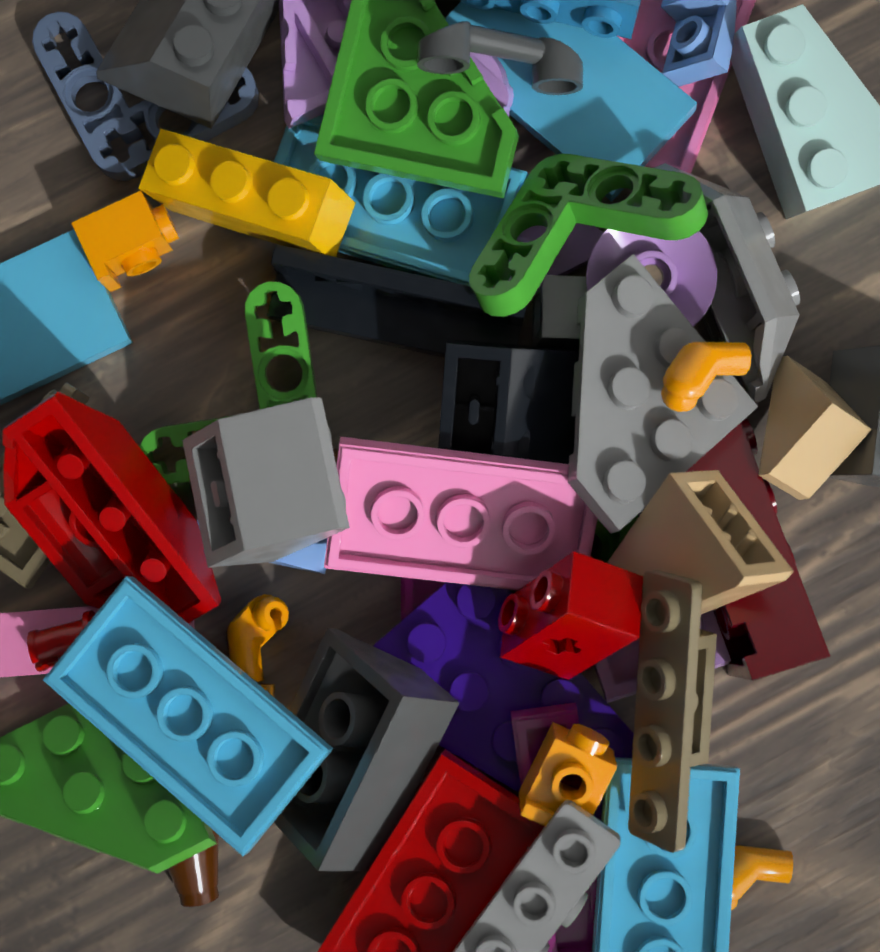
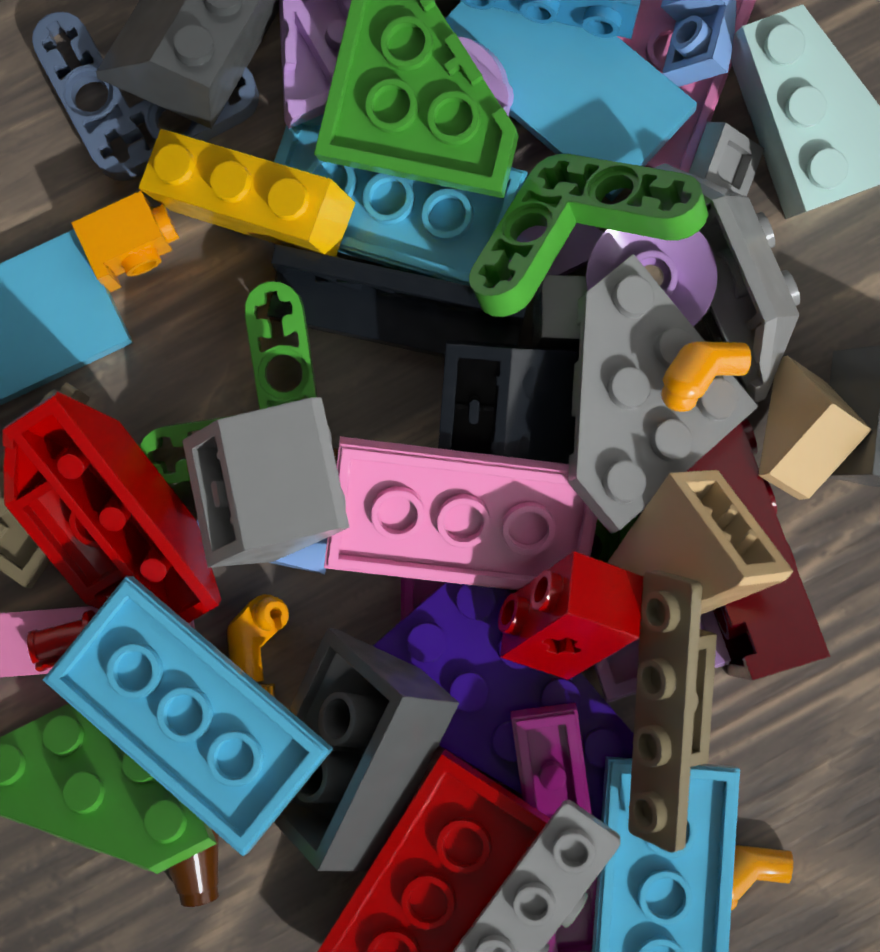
(554, 64): dark grey bar -> none
(564, 753): light orange brick -> none
(726, 157): none -> light grey plate

